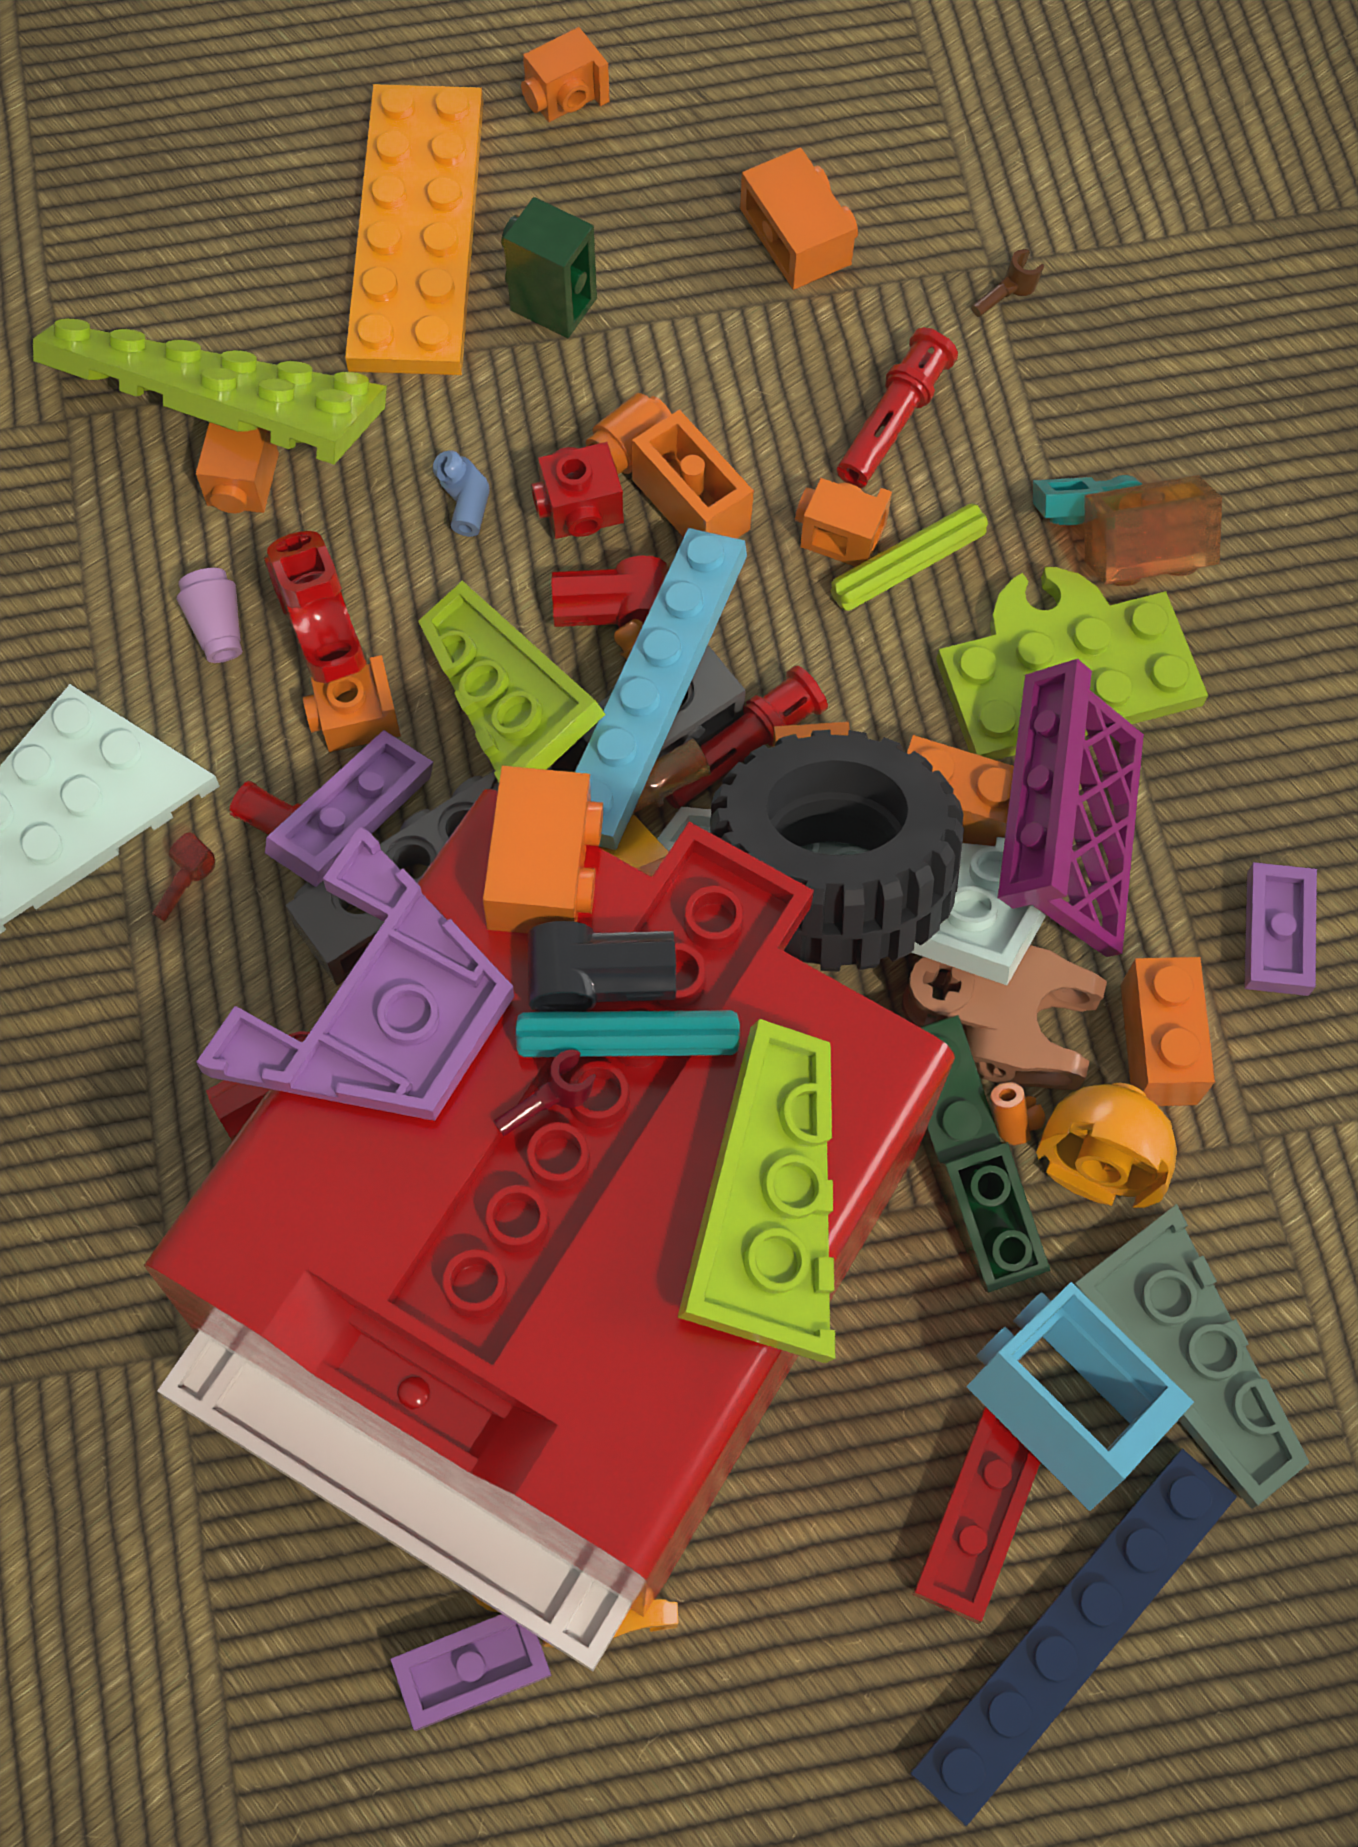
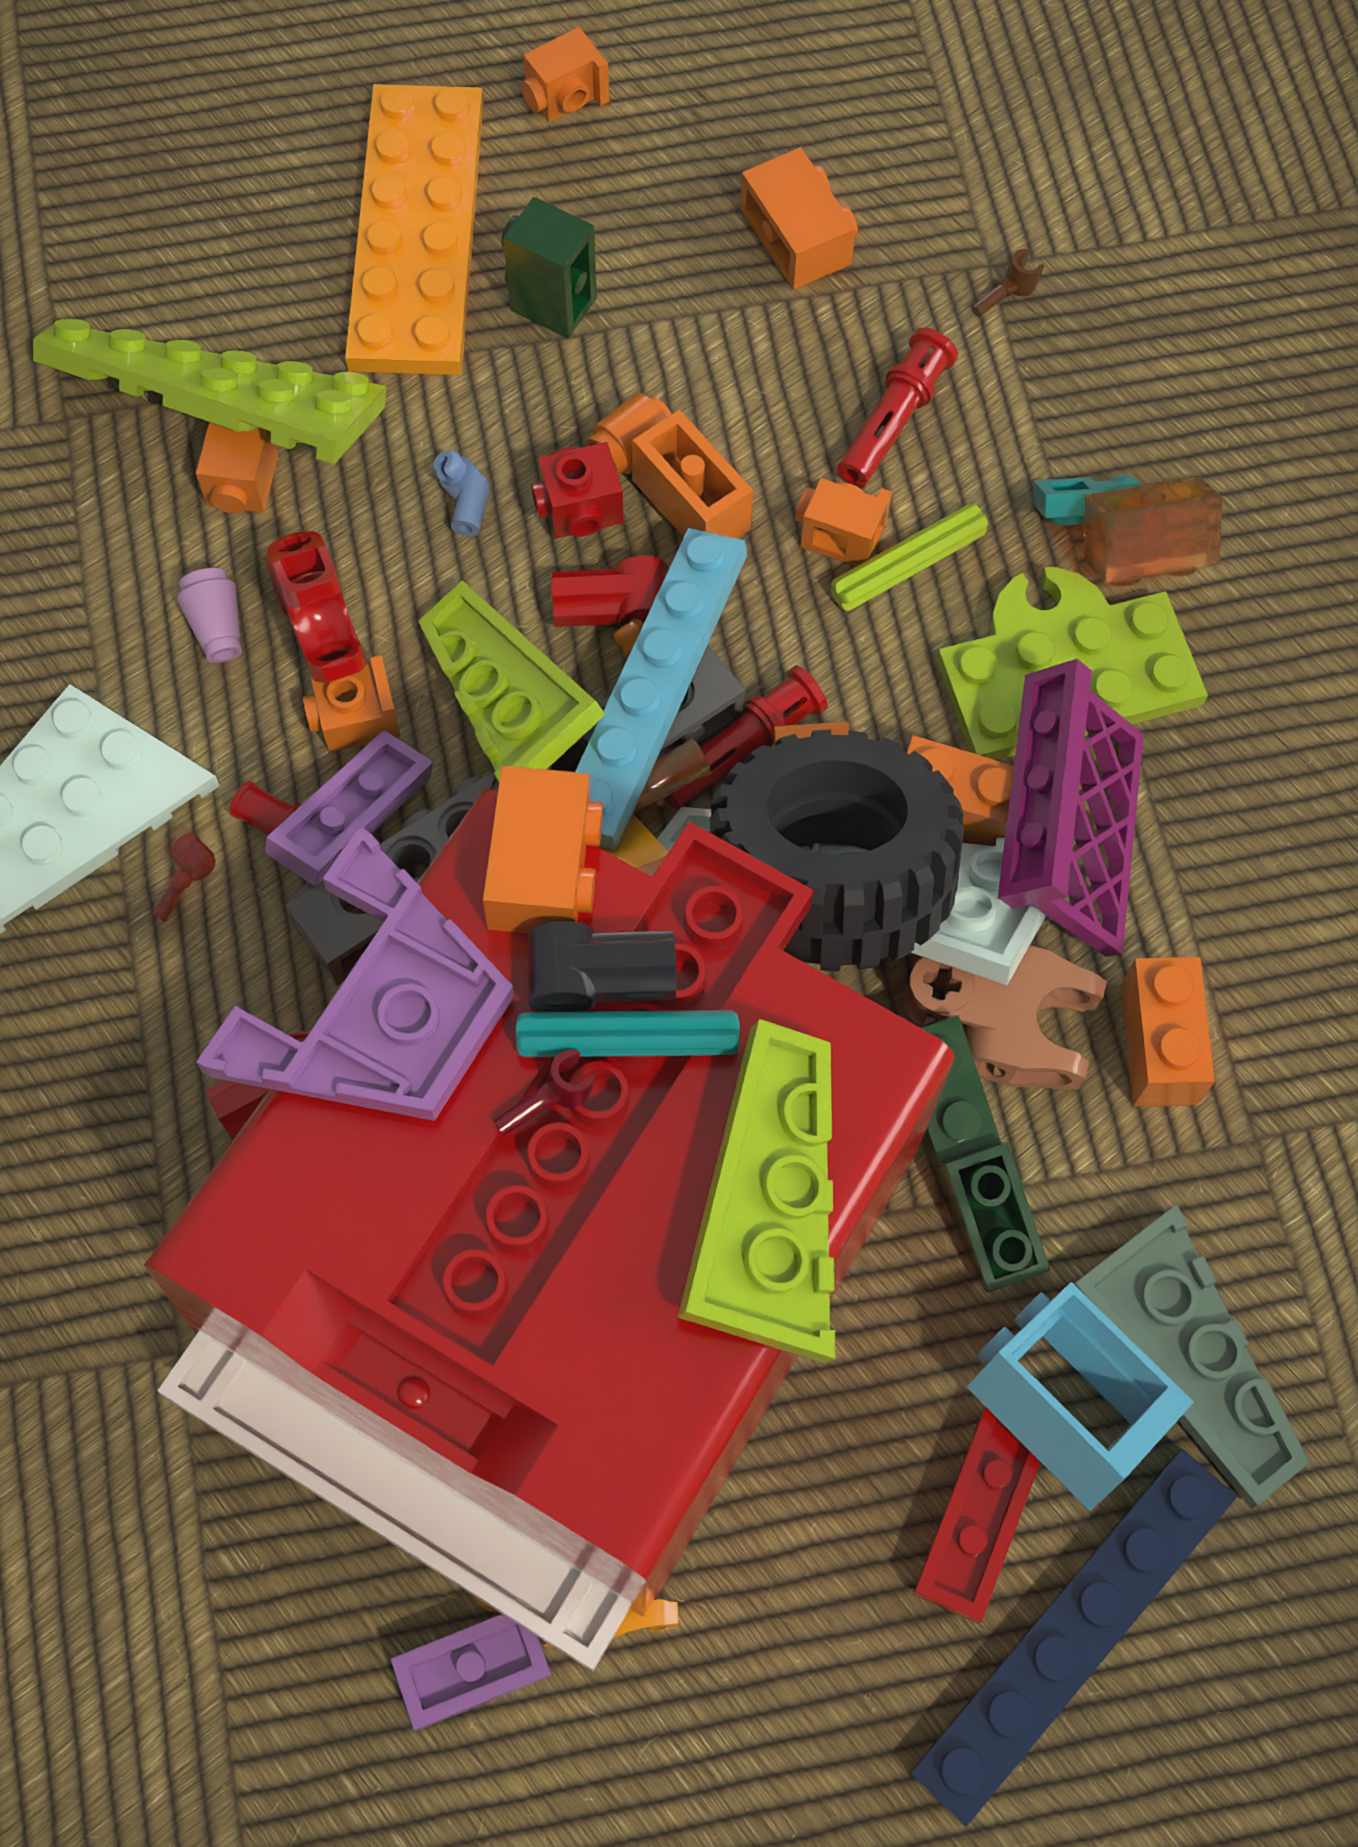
(1015, 1113): orange arm -> none
(1110, 1145): light orange cylinder -> none
(1281, 929): medium lavender plate -> none

